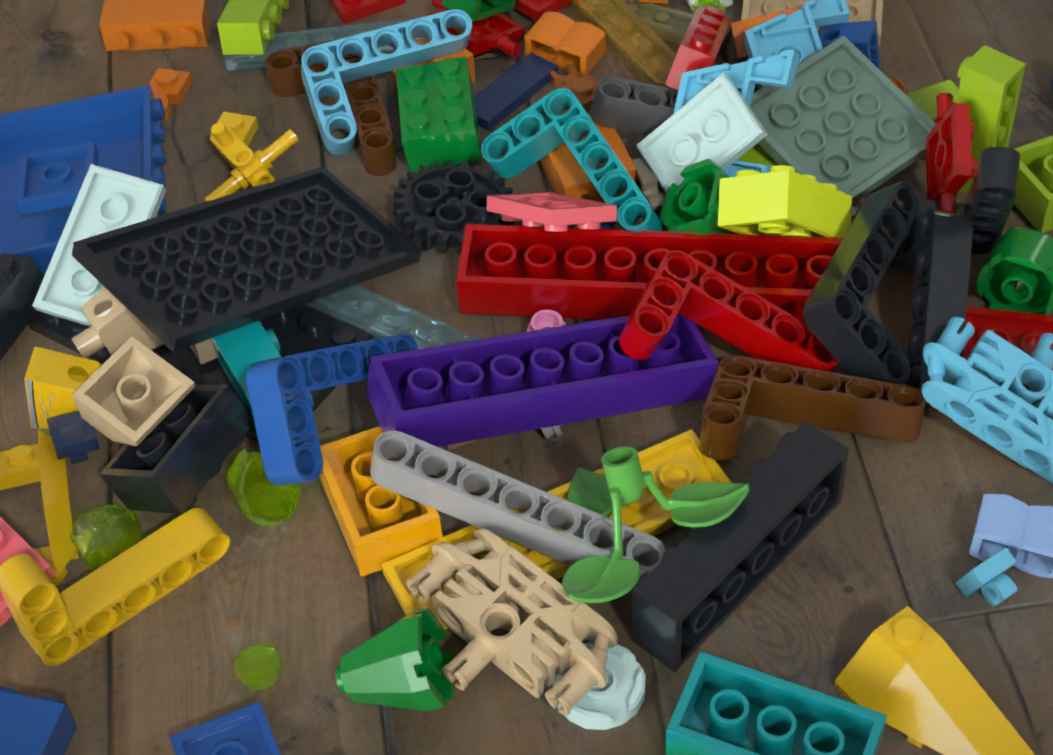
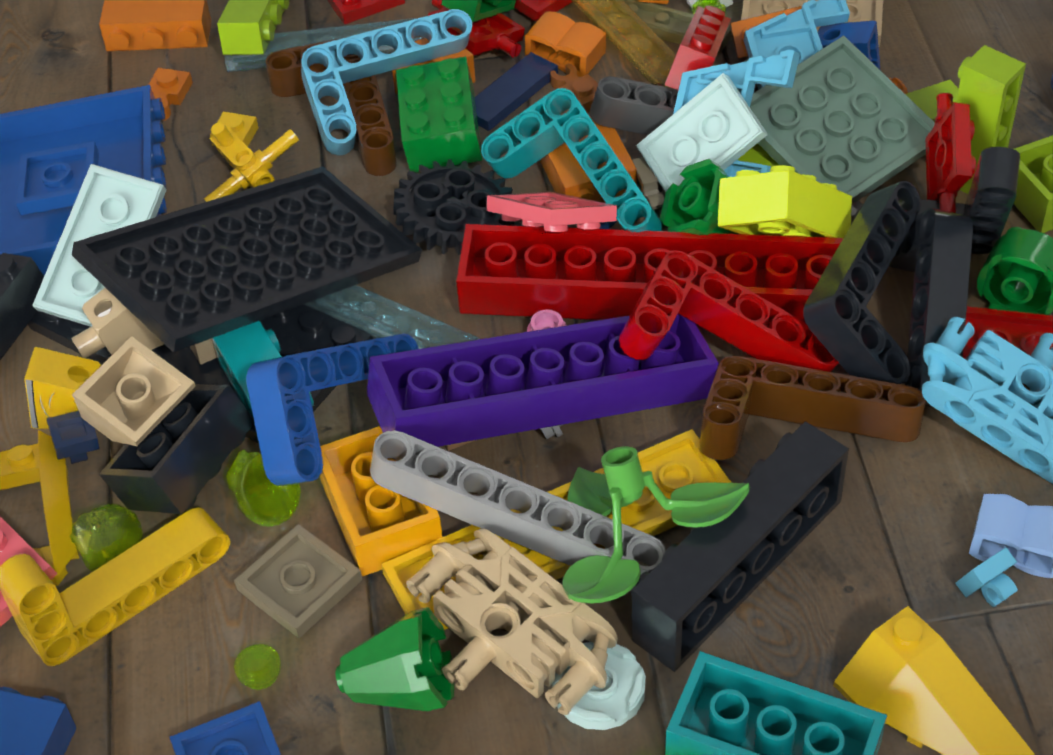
(298, 580): none -> dark tan plate

